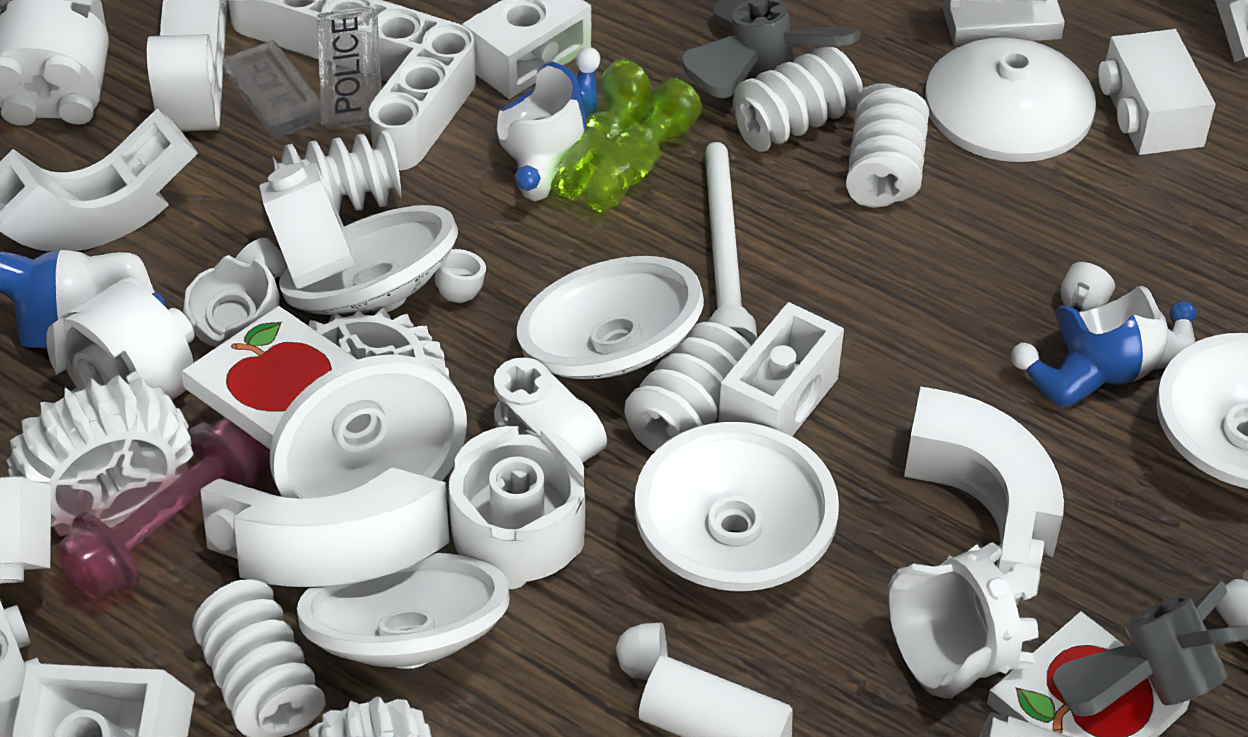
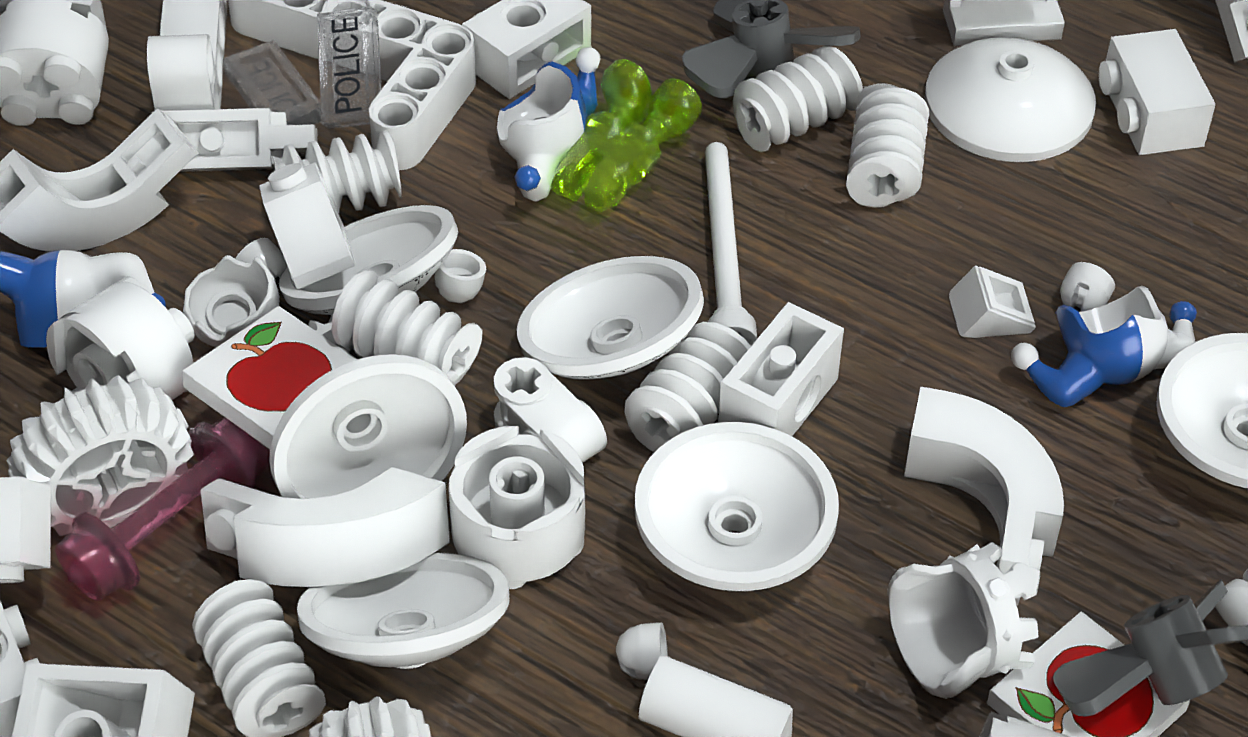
(239, 137): none -> white hinge
(384, 322): none -> white piece
(990, 305): none -> white slope

